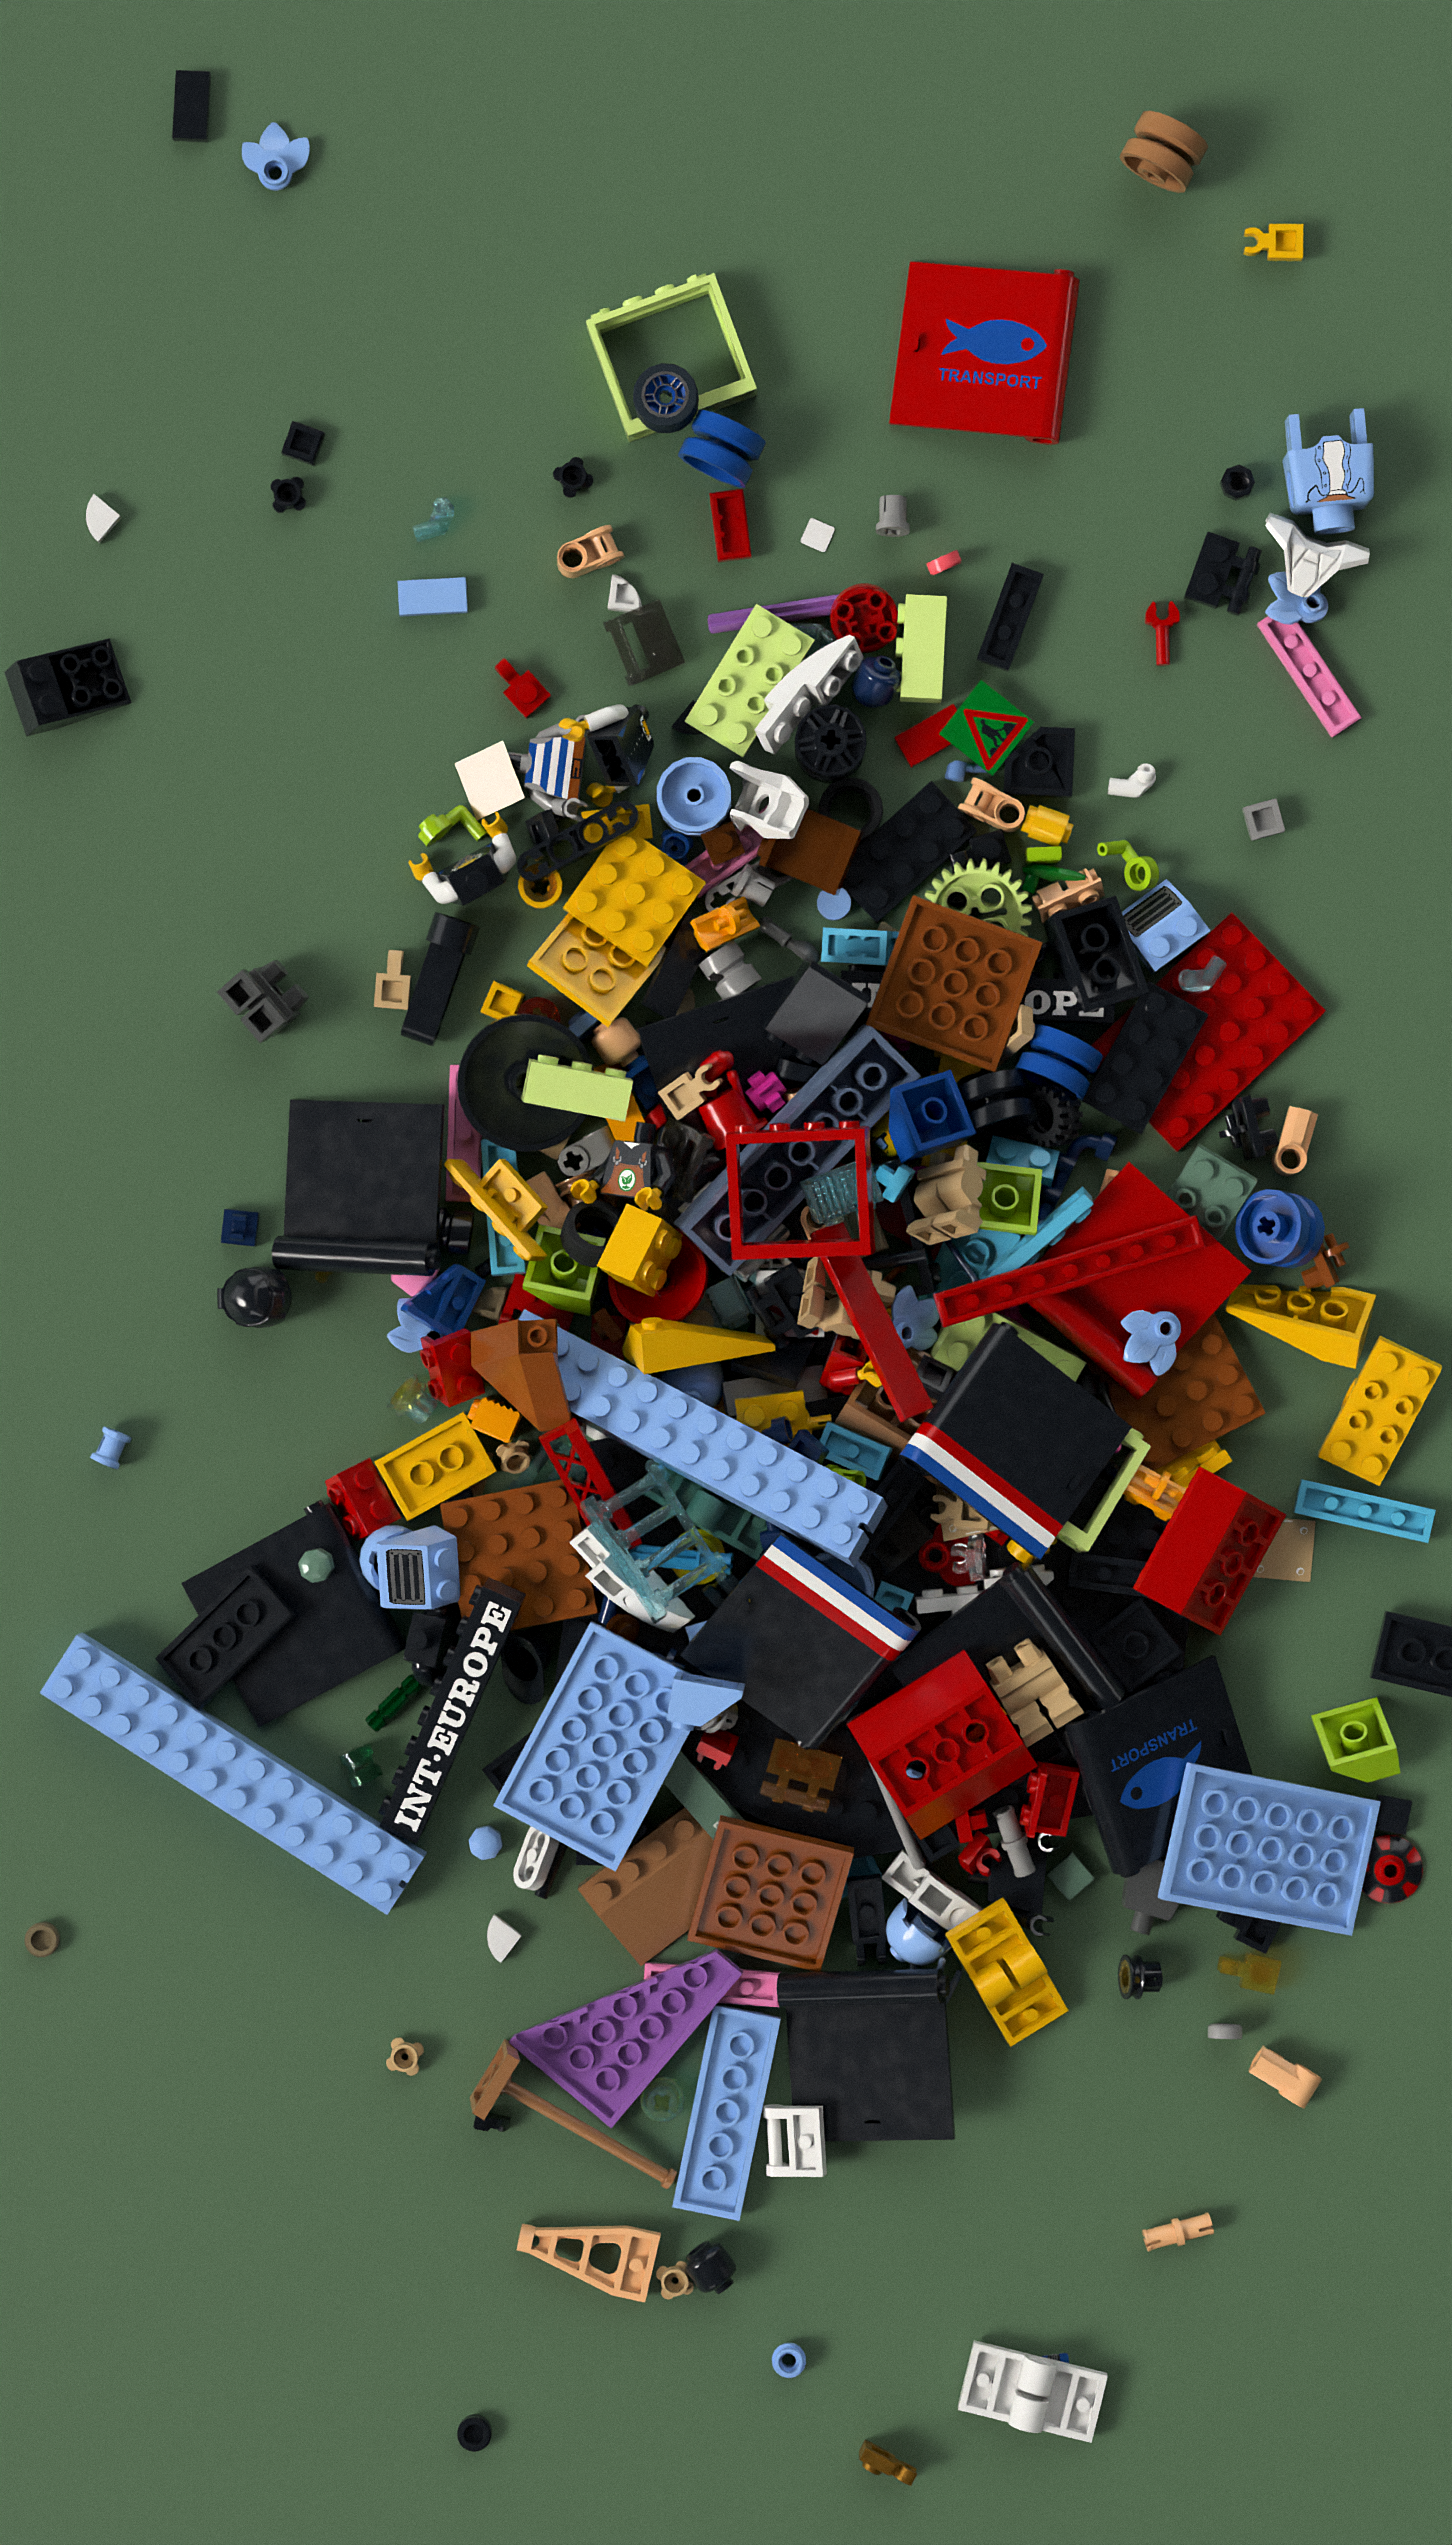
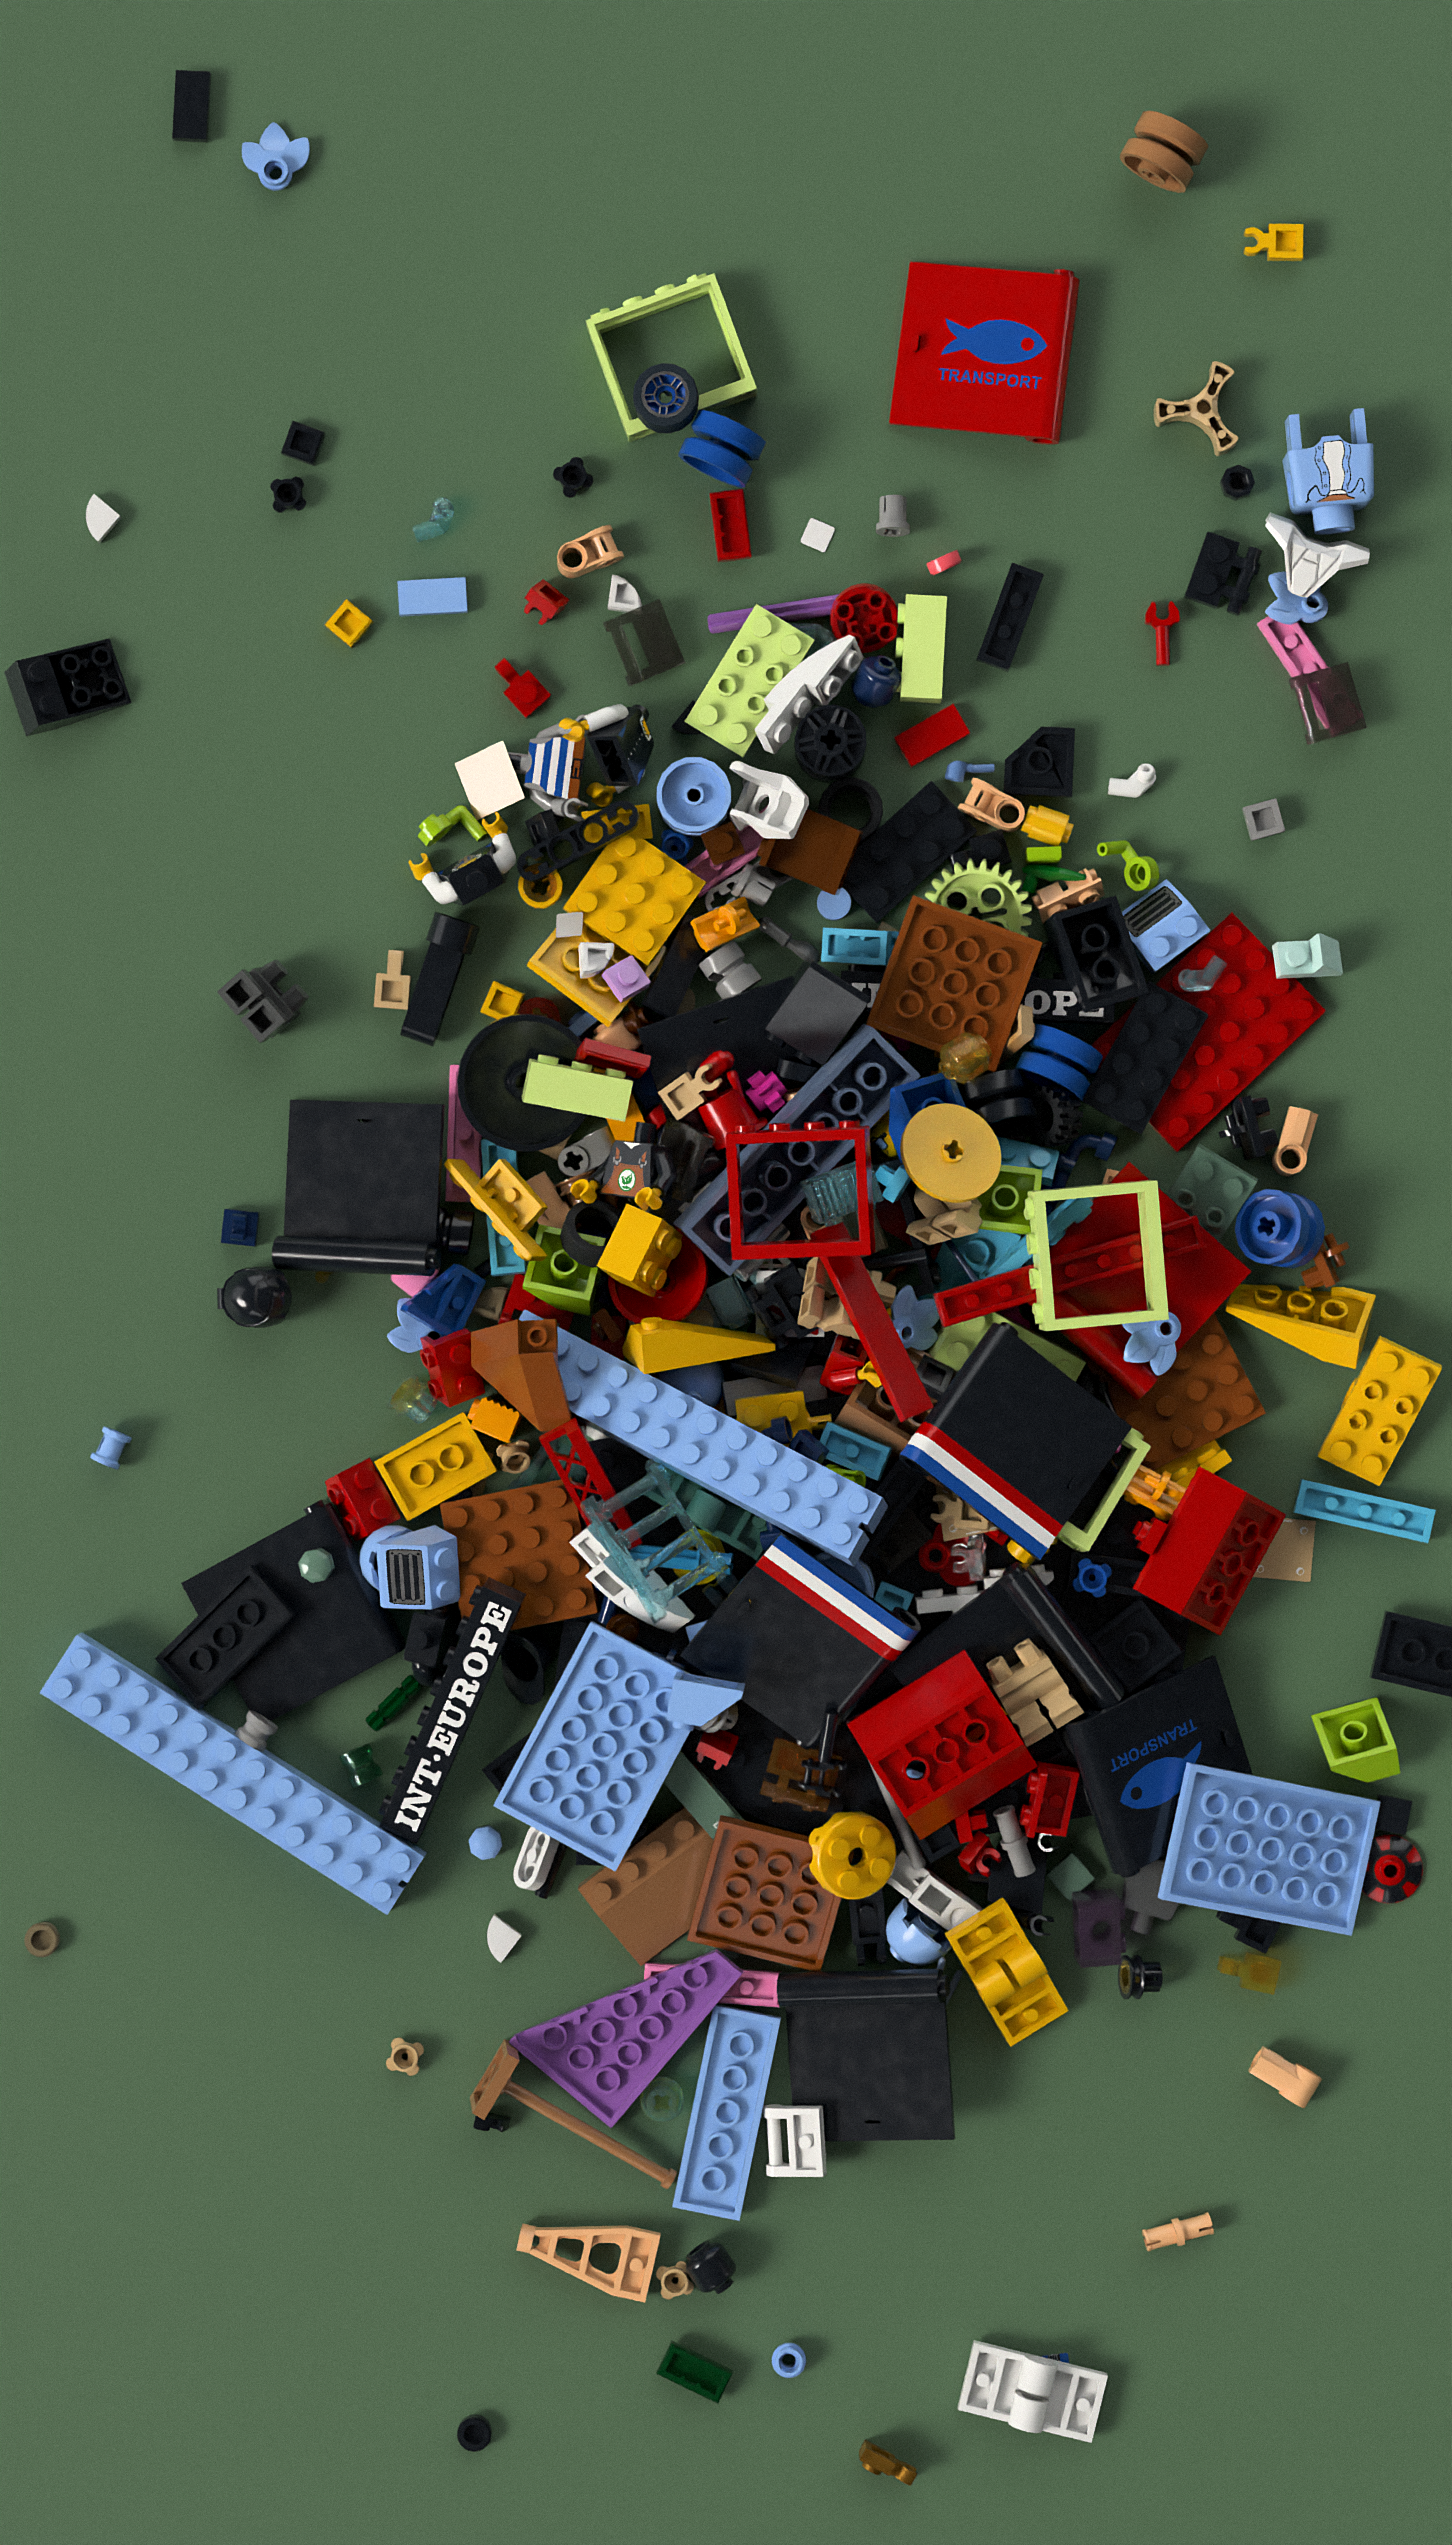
(256, 1730): none -> light grey wheel
(349, 623): none -> yellow tile
(545, 599): none -> red tile
(569, 924): none -> white sticker
(594, 957): none -> white tile
(605, 1055): none -> red tile
(626, 979): none -> lavender plate
(636, 1017): none -> reddish brown plate
(694, 2372): none -> dark green plate
(825, 1759): none -> black piece
(832, 1847): none -> yellow plate
(929, 1163): none -> yellow piece
(964, 1057): none -> clear yellow head
(986, 728): green piece -> none
(1088, 1910): none -> clear purple brick
(1101, 1574): none -> blue plate
(1149, 1534): none -> red plate
(1152, 1252): none -> yellowish green window
(1202, 410): none -> tan piece
(1224, 2031): light grey tile -> none
(1308, 958): none -> light aqua slope
(1338, 701): none -> clear smoke plate

